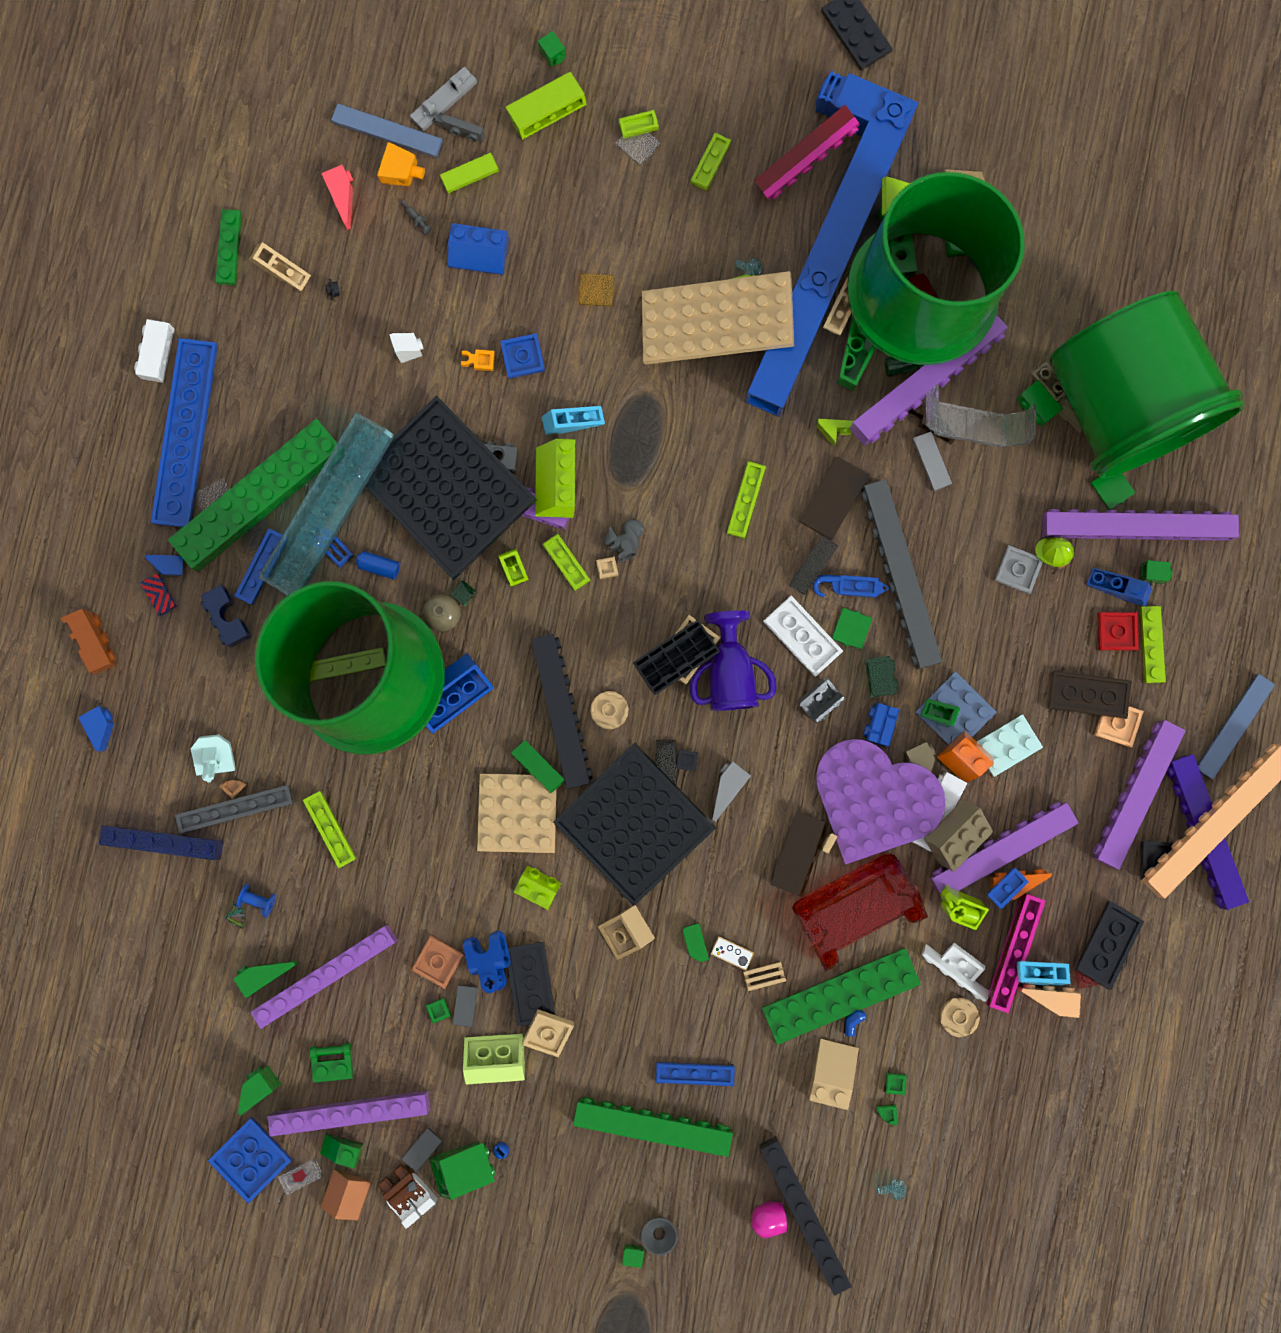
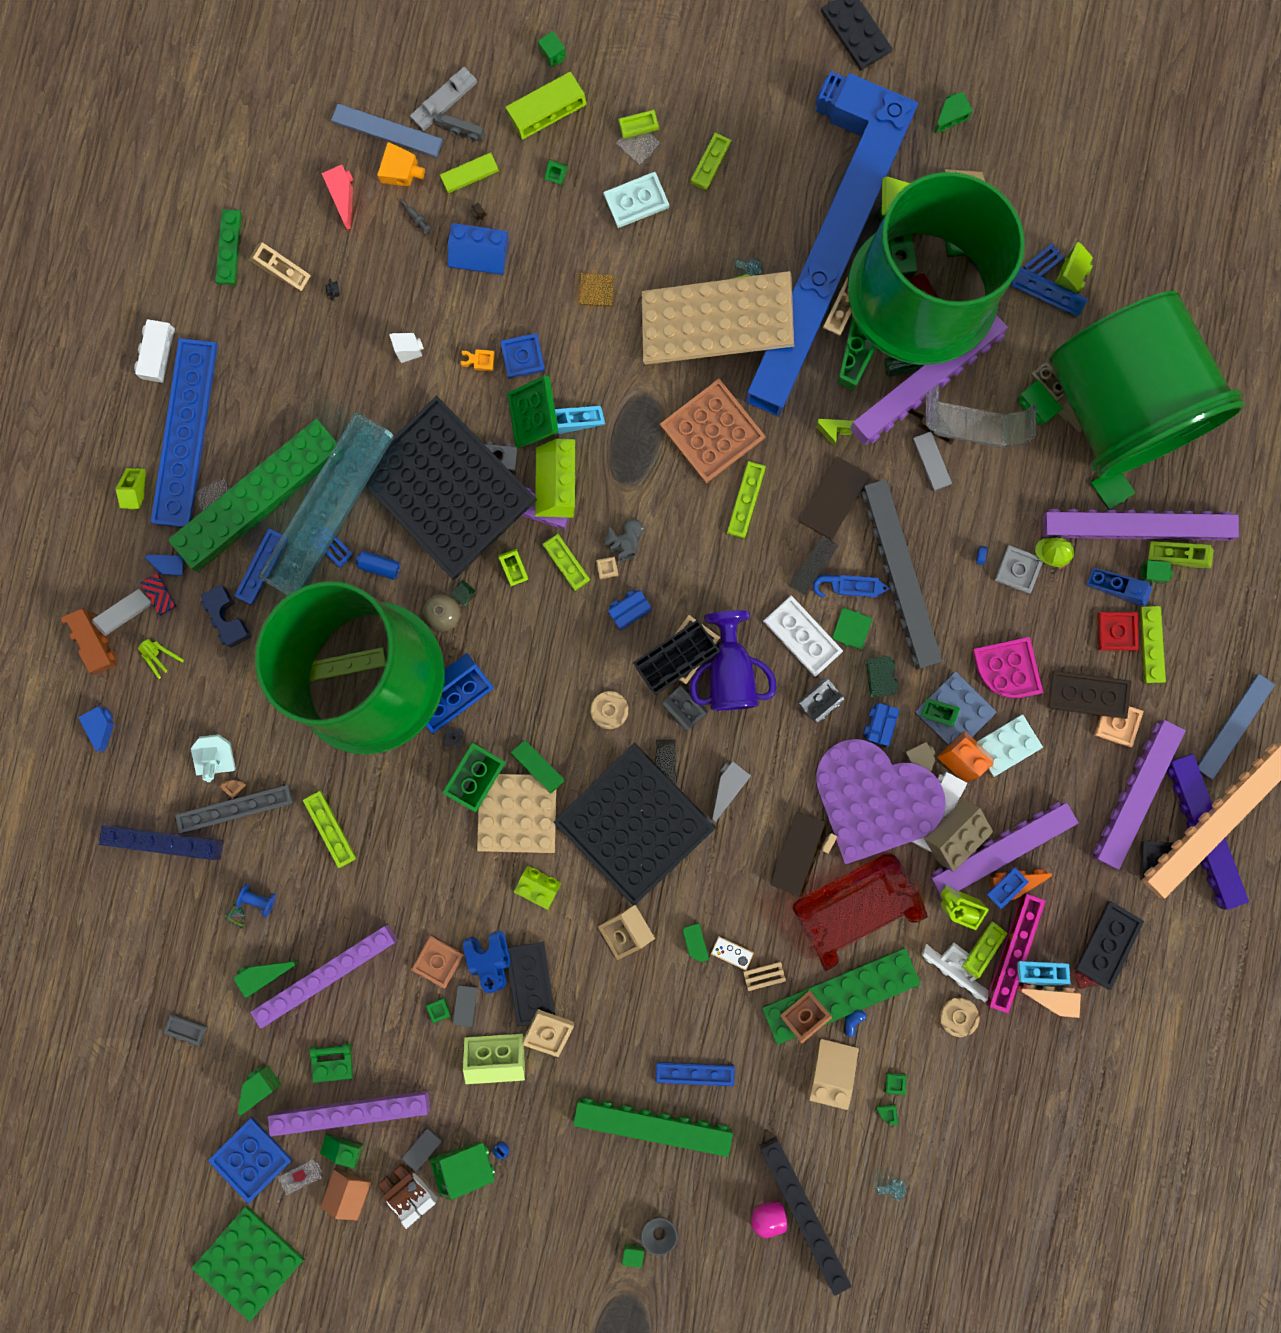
(121, 612): none -> light grey tile
(131, 488): none -> lime slope
(150, 651): none -> lime plant
(185, 1029): none -> dark grey tile
(248, 1263): none -> green plate
(458, 737): none -> black plate
(473, 777): none -> green slope
(478, 211): none -> dark brown plate
(532, 412): none -> green plate
(556, 171): none -> green slope
(560, 711): black brick -> none
(629, 609): none -> blue brick
(636, 200): none -> light aqua plate
(684, 708): none -> dark grey bracket
(687, 760): black plate -> none
(712, 431): none -> nougat plate
(805, 1016): none -> nougat slope
(806, 152): brick -> none
(954, 111): none -> green slope
(981, 555): none -> blue tile
(984, 950): none -> lime tile
(1009, 668): none -> dark pink plate
(1049, 291): none -> blue tile
(1055, 252): none -> blue tile
(1075, 268): none -> lime slope
(1182, 554): none -> lime slope

